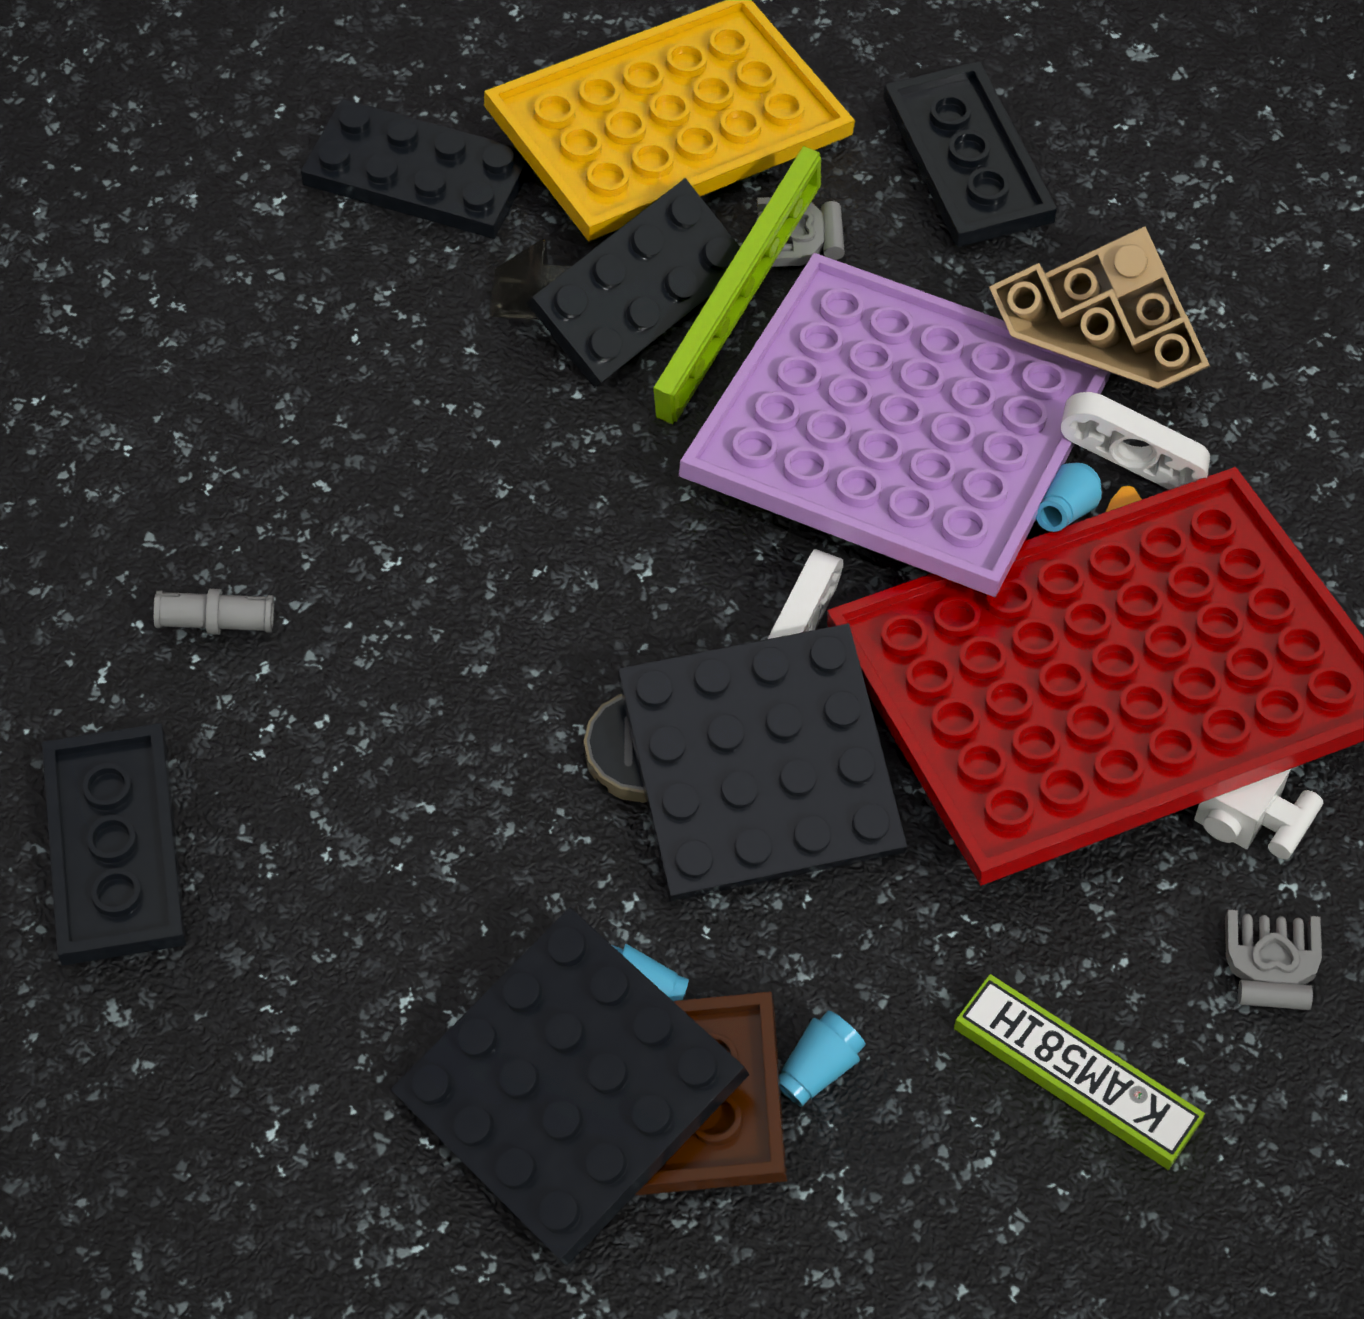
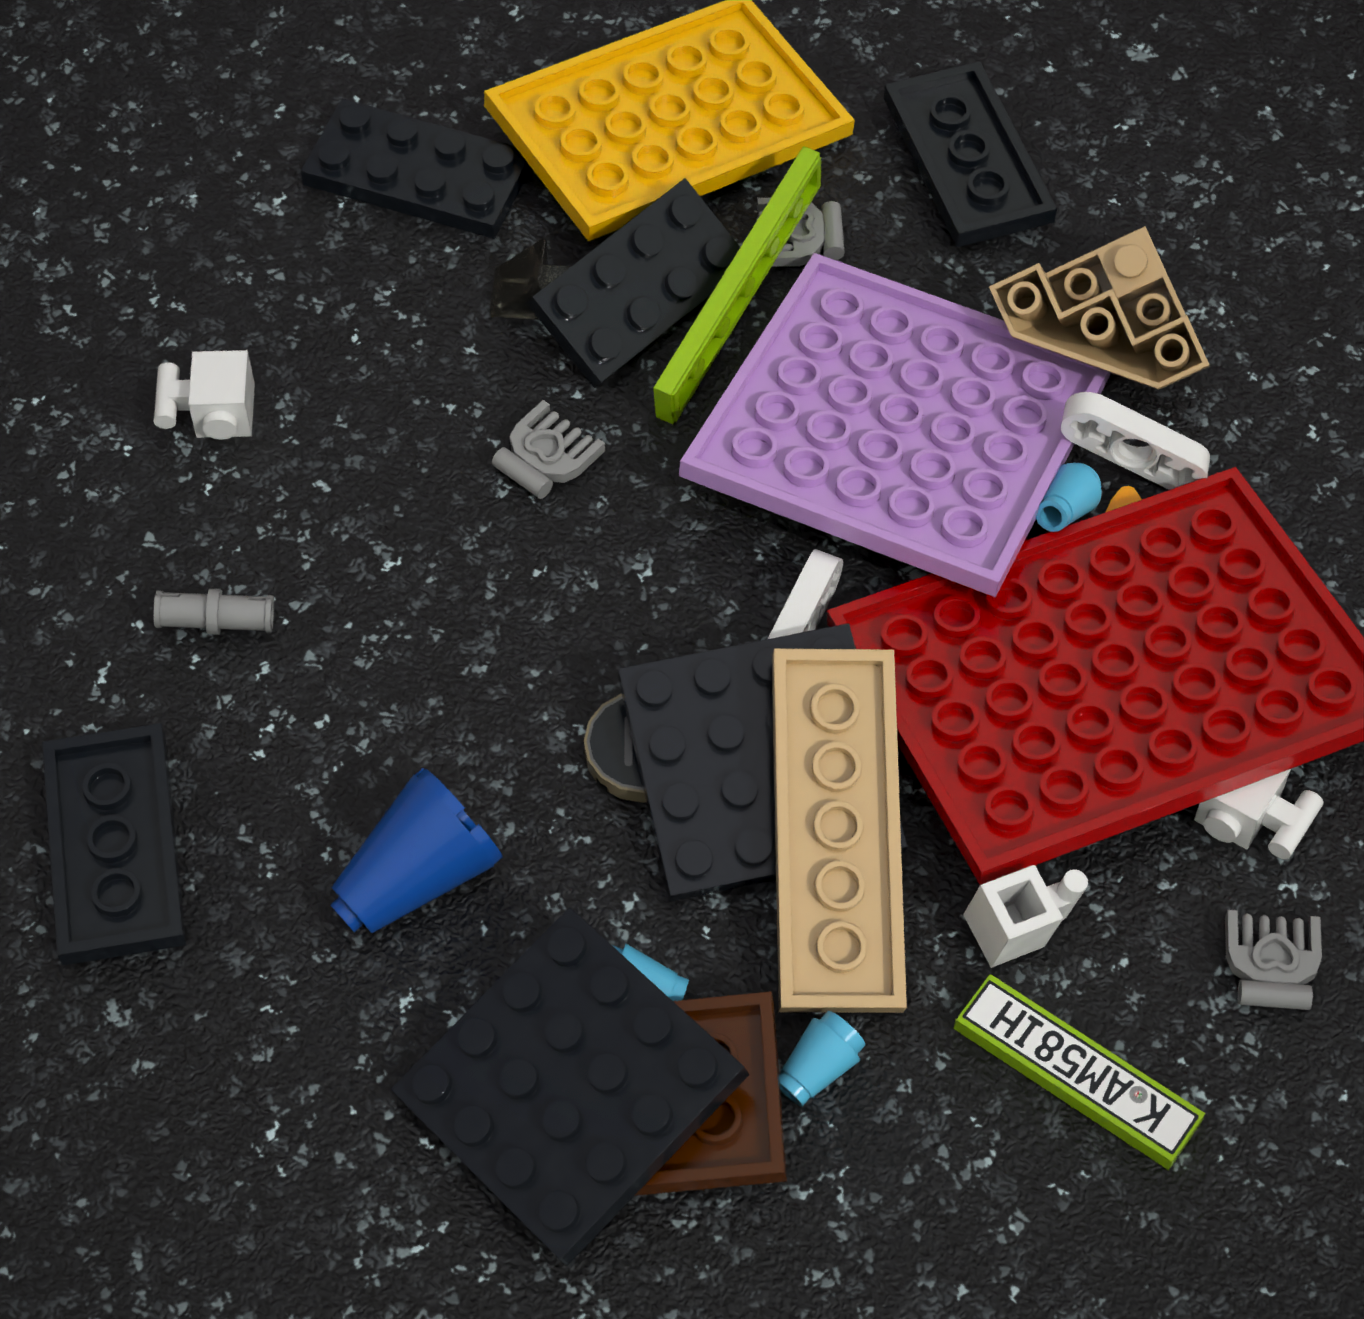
(216, 394): none -> white brick
(412, 856): none -> blue cone
(540, 454): none -> light grey piece
(837, 832): none -> tan plate
(1020, 912): none -> white brick

